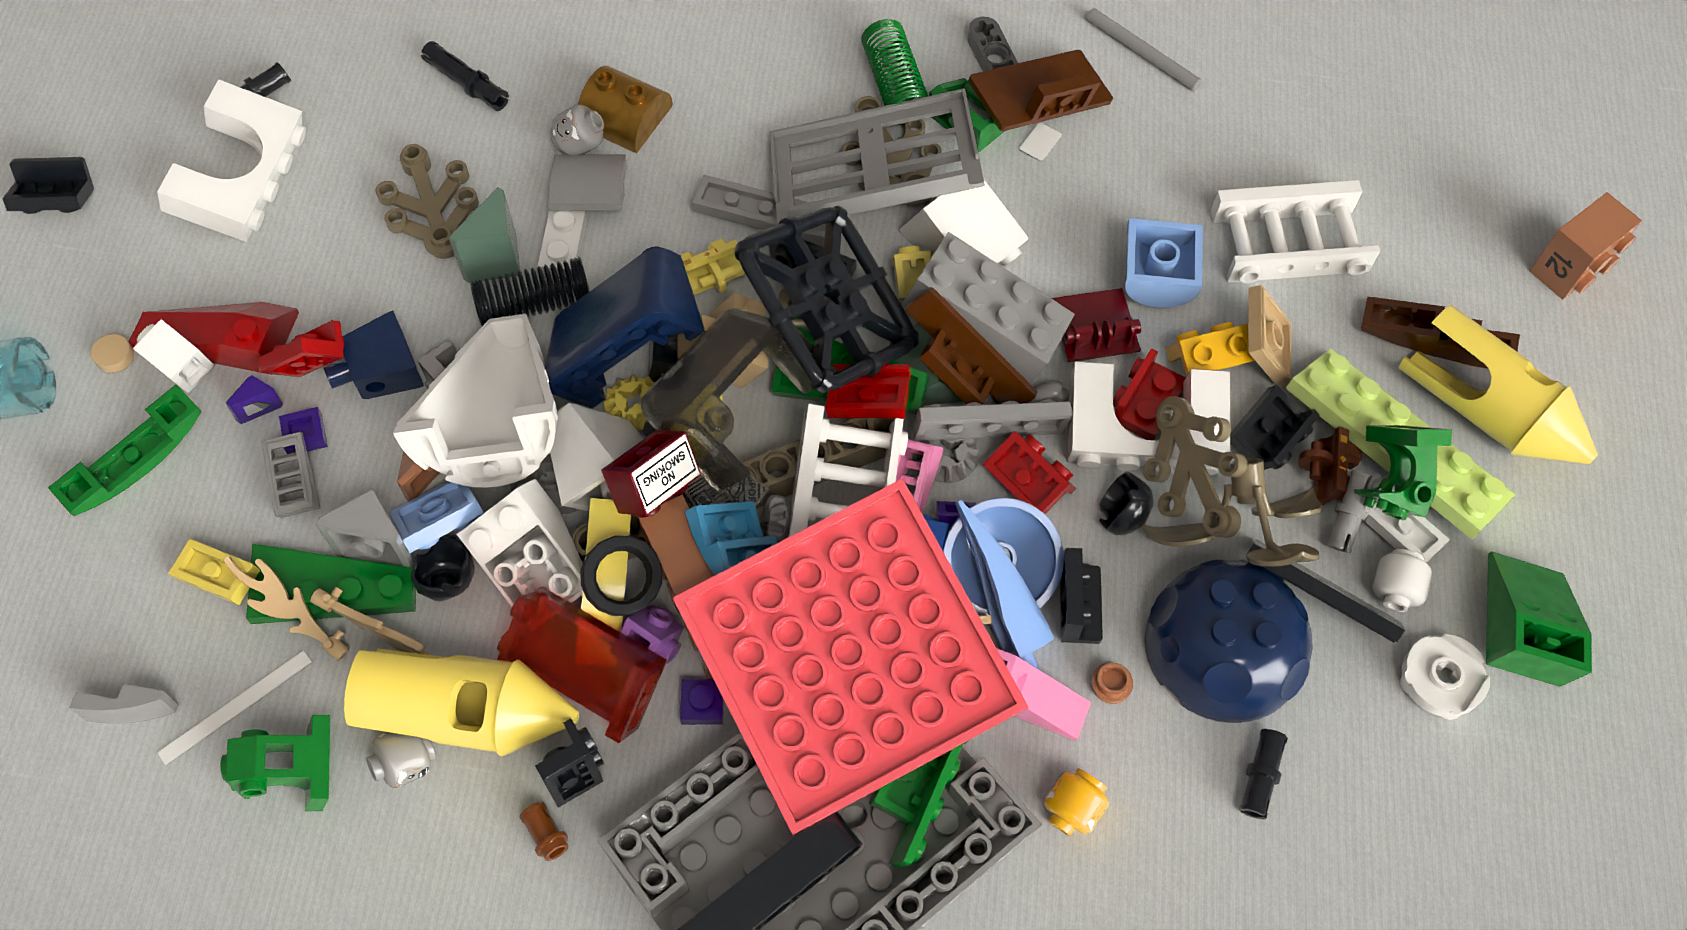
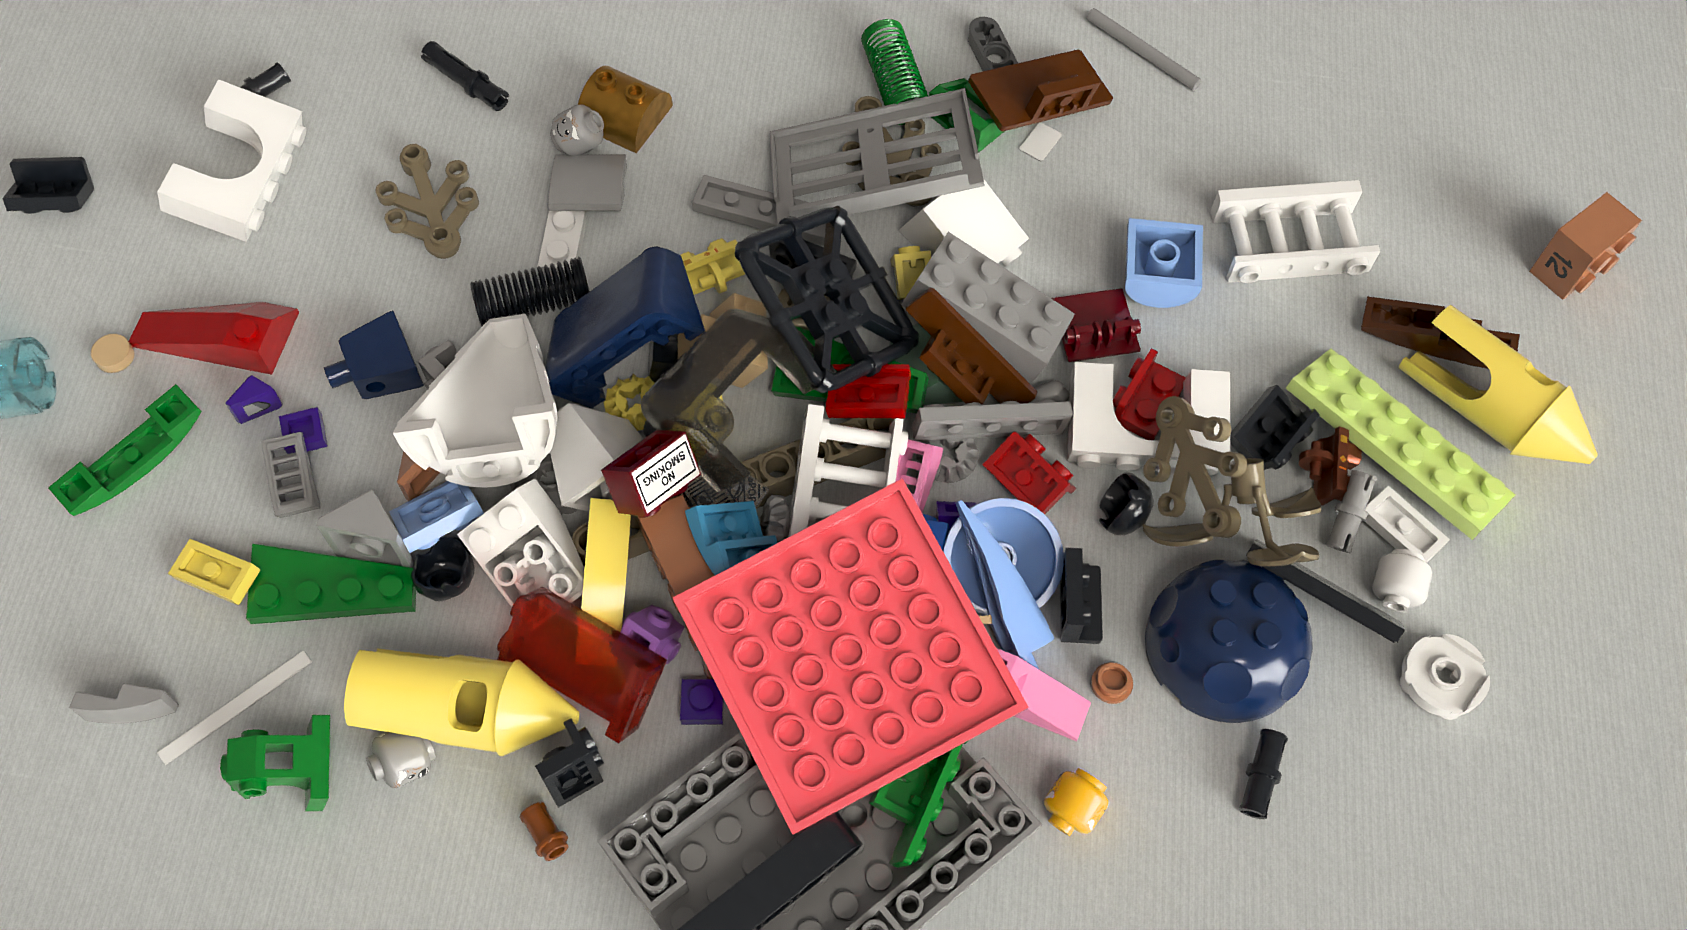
(173, 355): white slope -> none
(280, 606): tan piece -> none
(305, 352): red bracket -> none
(395, 639): tan piece -> none
(487, 241): sand green slope -> none
(640, 550): black tyre -> none
(1214, 351): yellow bracket -> none
(1269, 336): tan plate -> none
(1412, 469): green tile -> none
(1534, 623): green slope -> none

